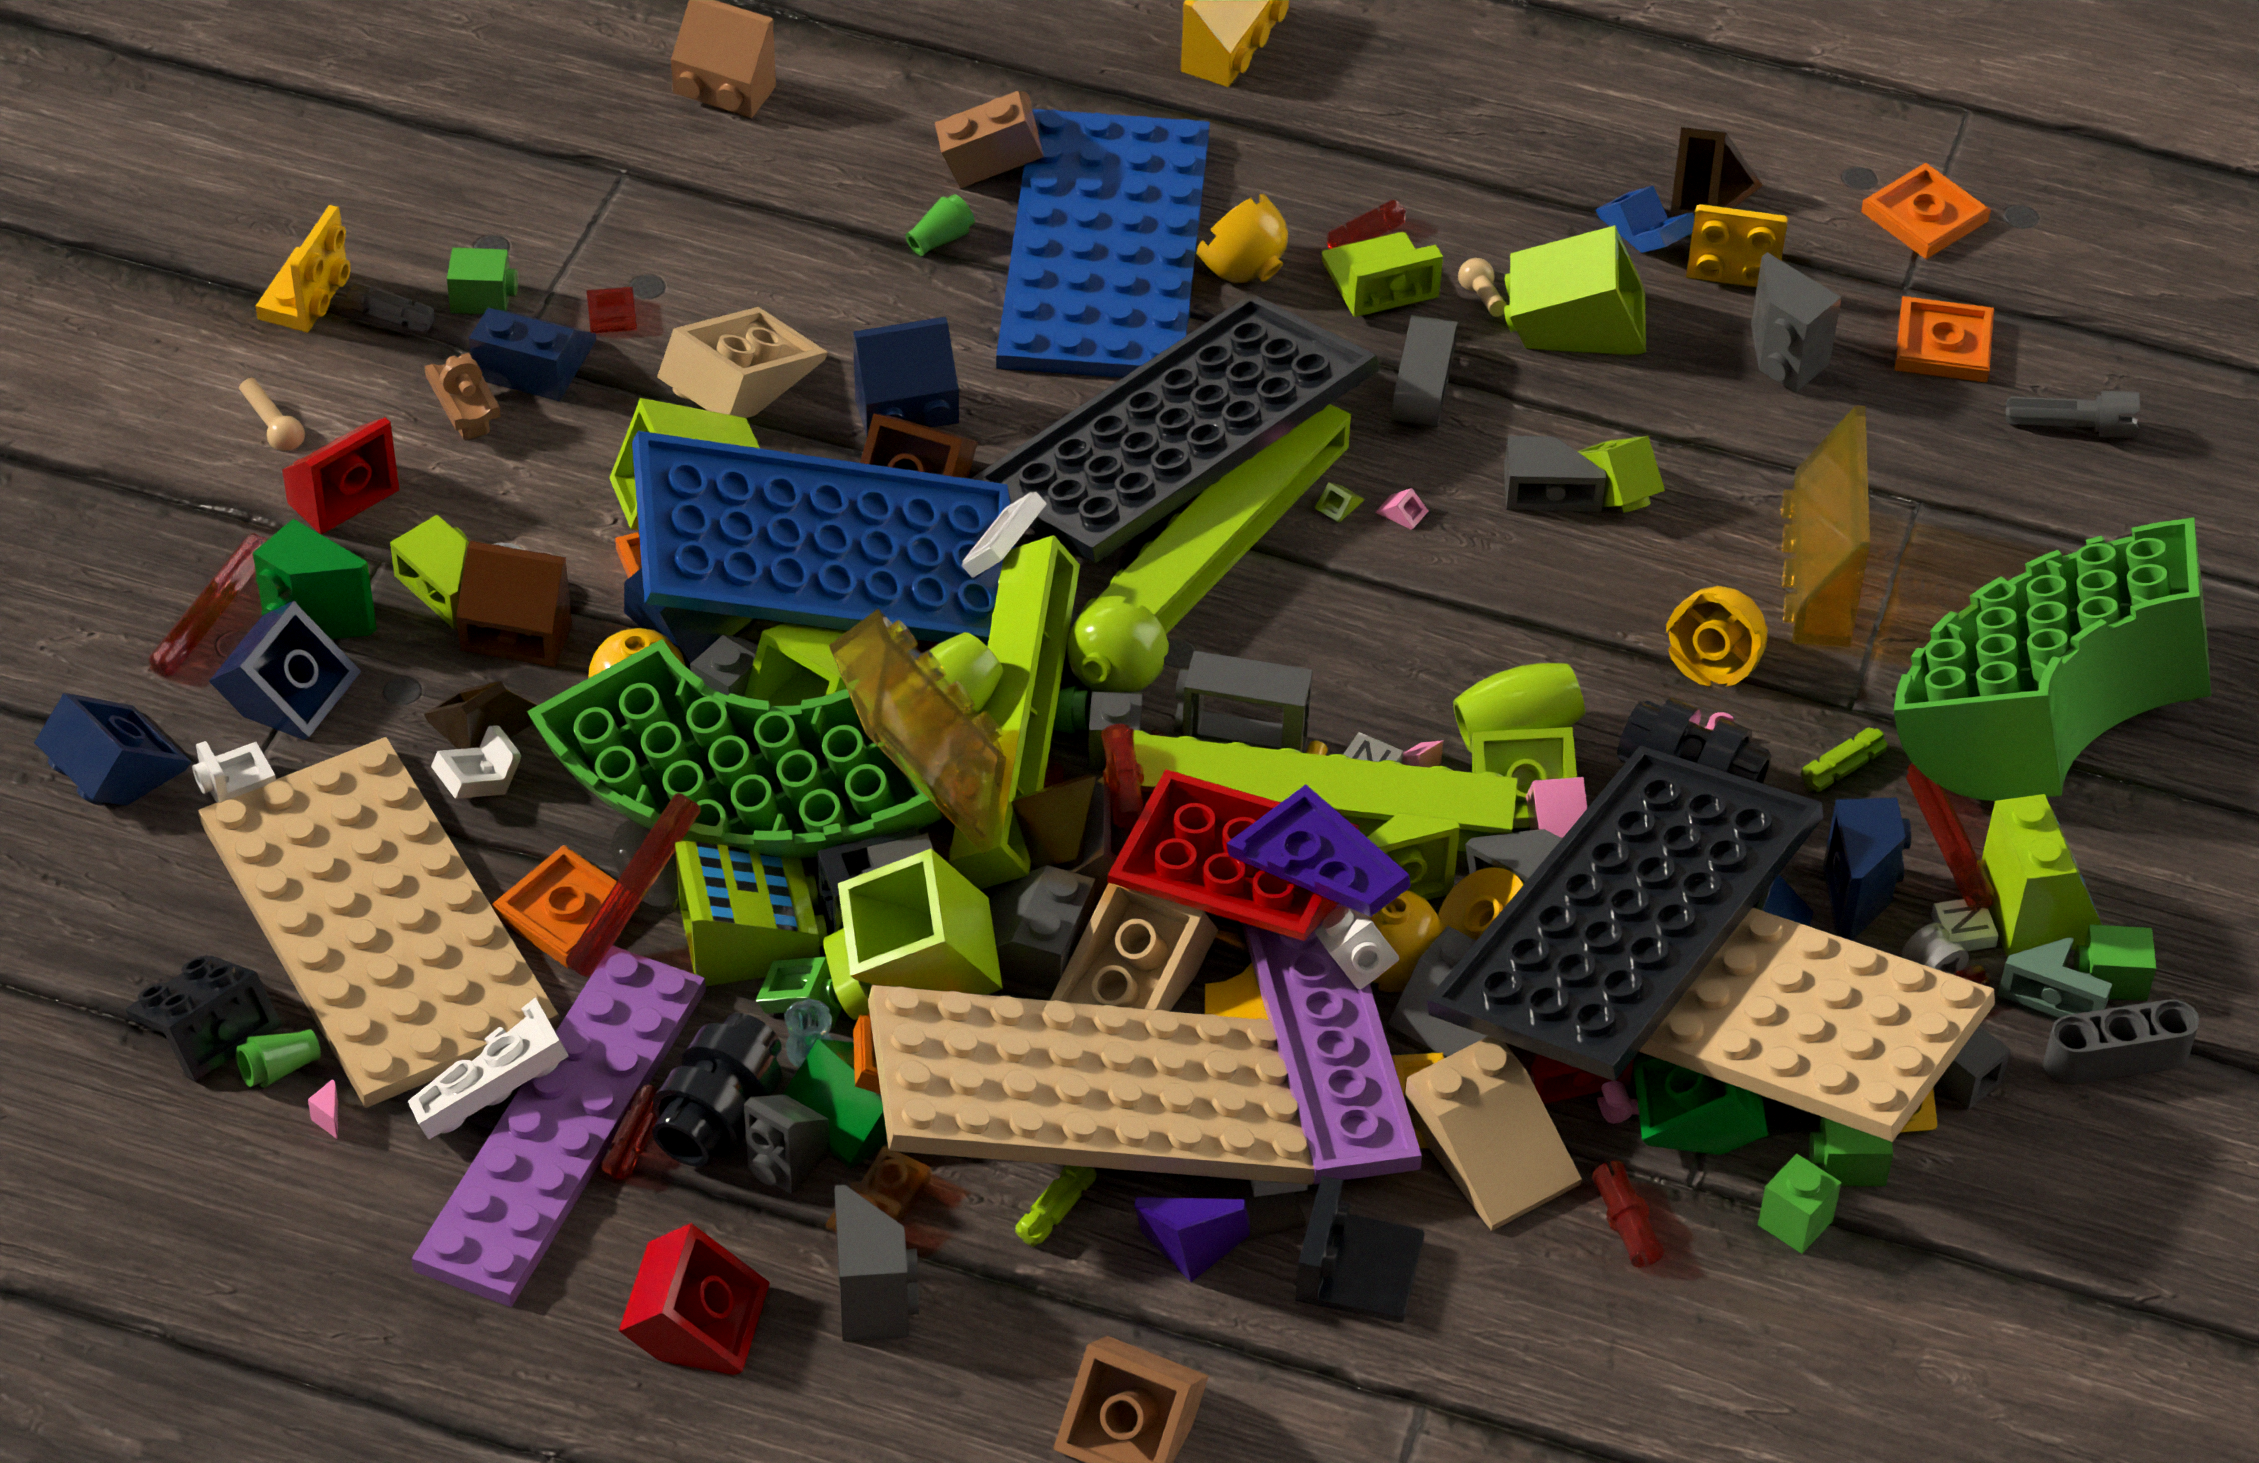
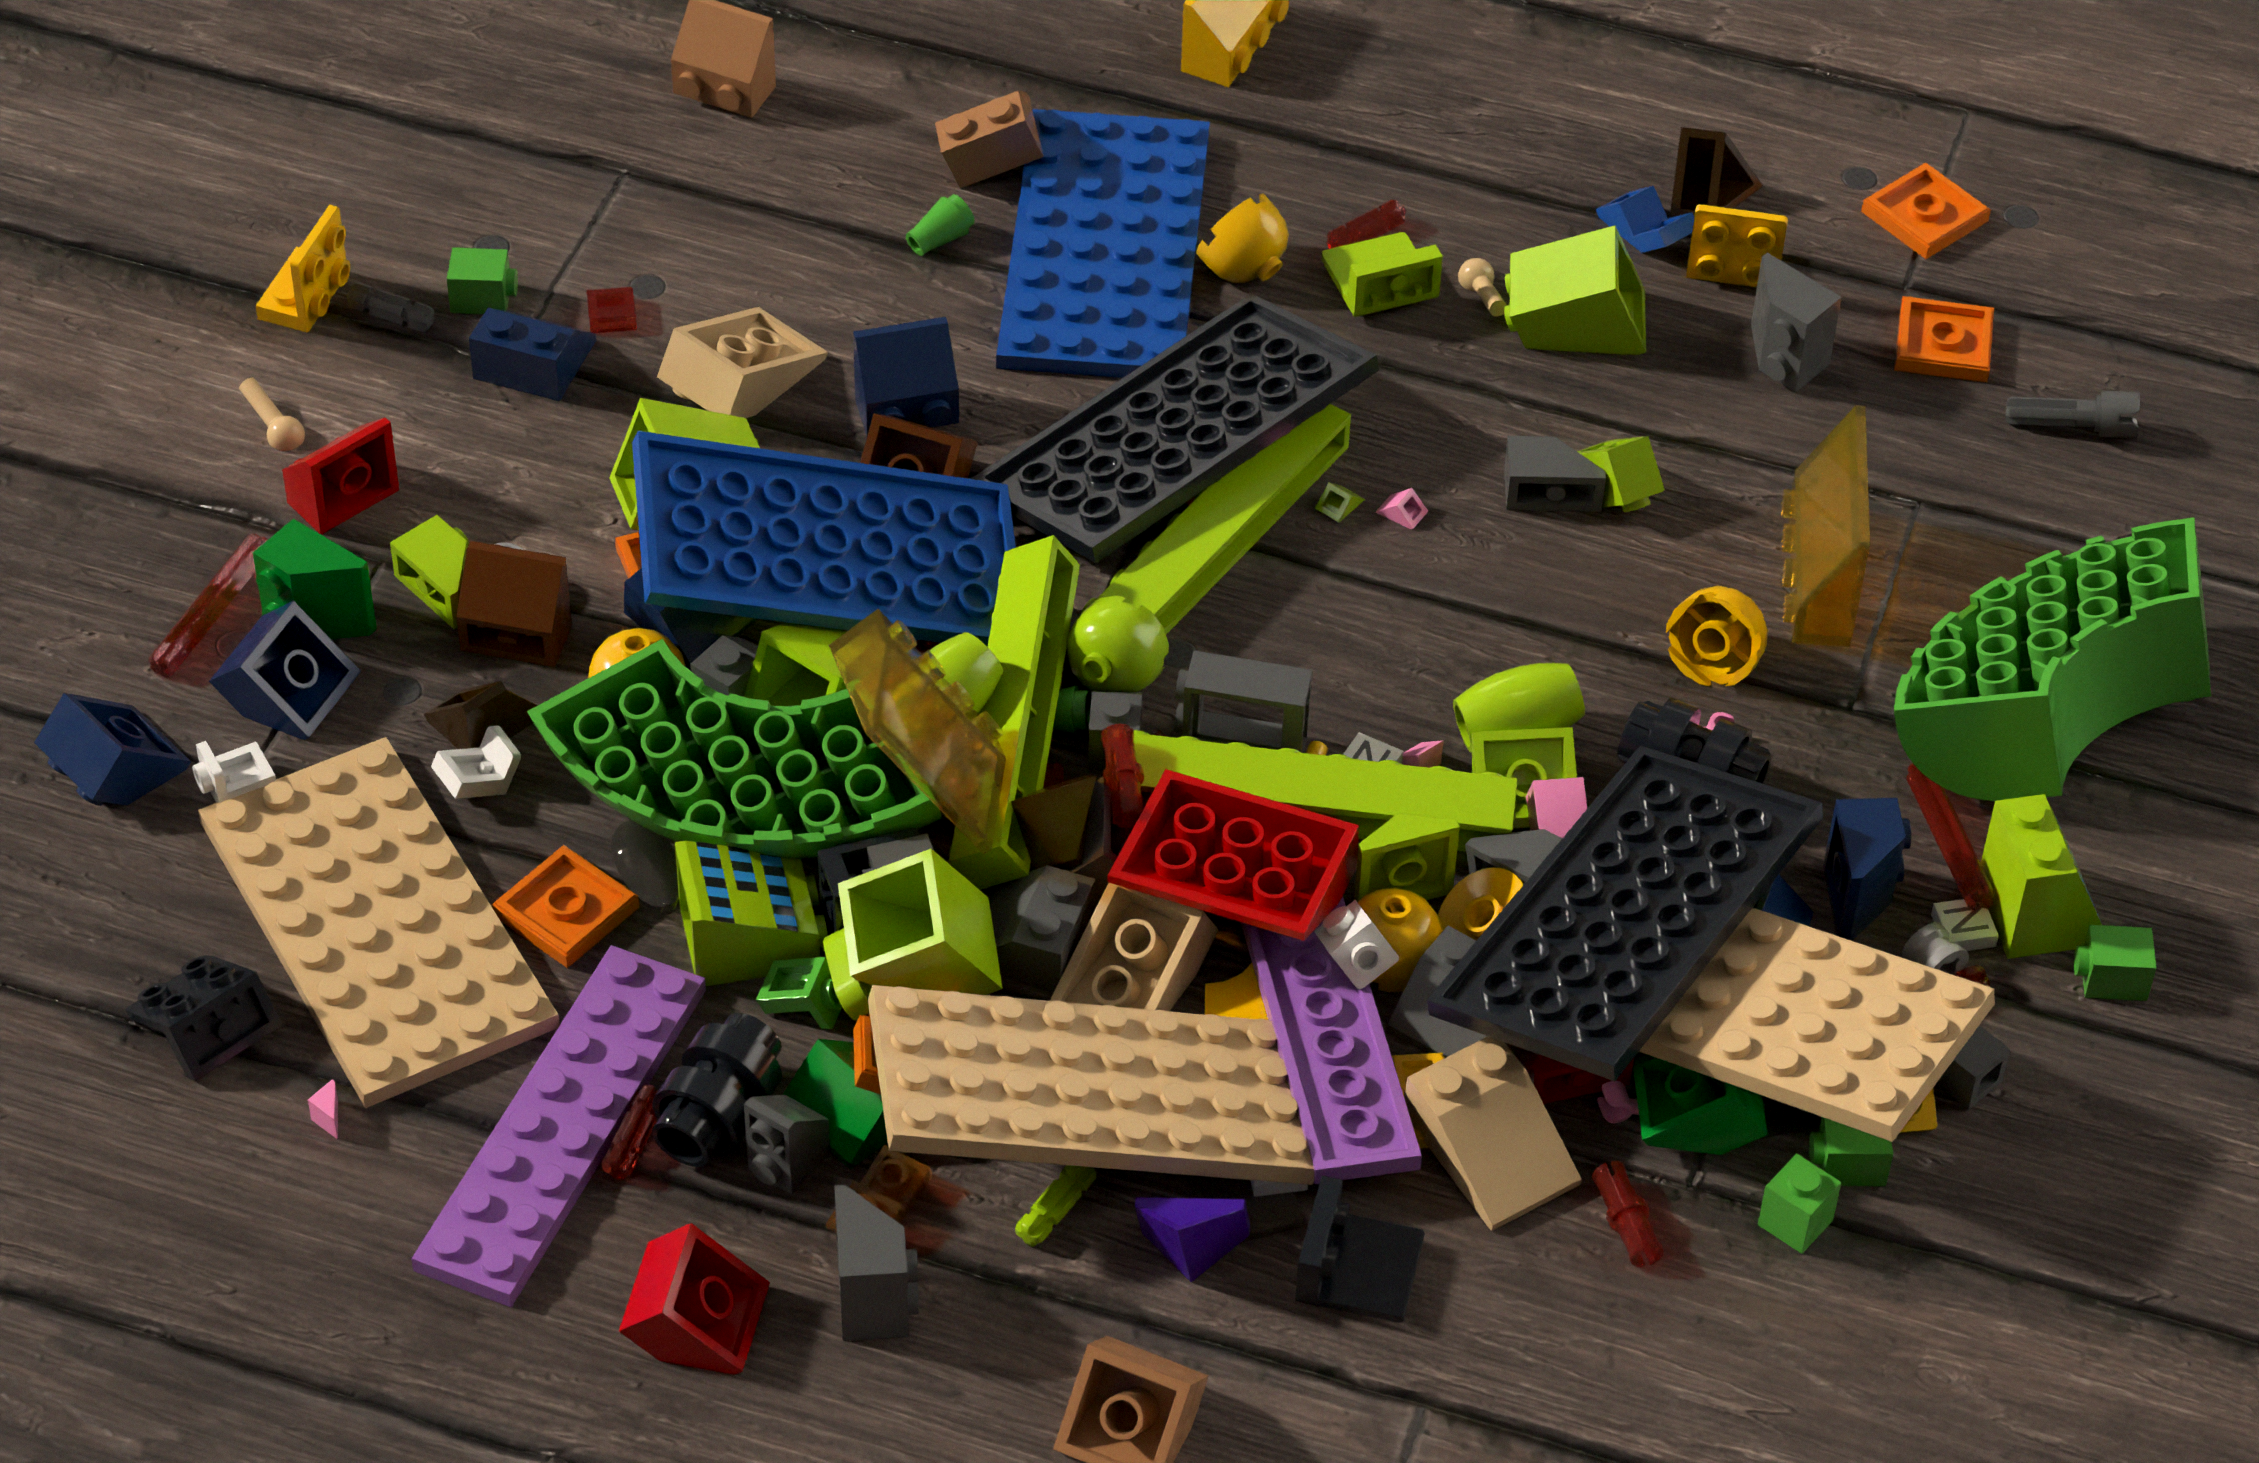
(275, 1056): bright green cone -> none
(464, 395): medium nougat hips -> none
(506, 1063): white wing -> none
(633, 885): clear red axle -> none
(802, 1027): clear light blue bush -> none
(1003, 534): white tile -> none
(1321, 852): dark purple wing -> none
(1424, 371): dark grey beam -> none
(1843, 759): lime axle -> none
(2045, 983): sand green slope -> none
(2120, 1041): dark grey beam -> none

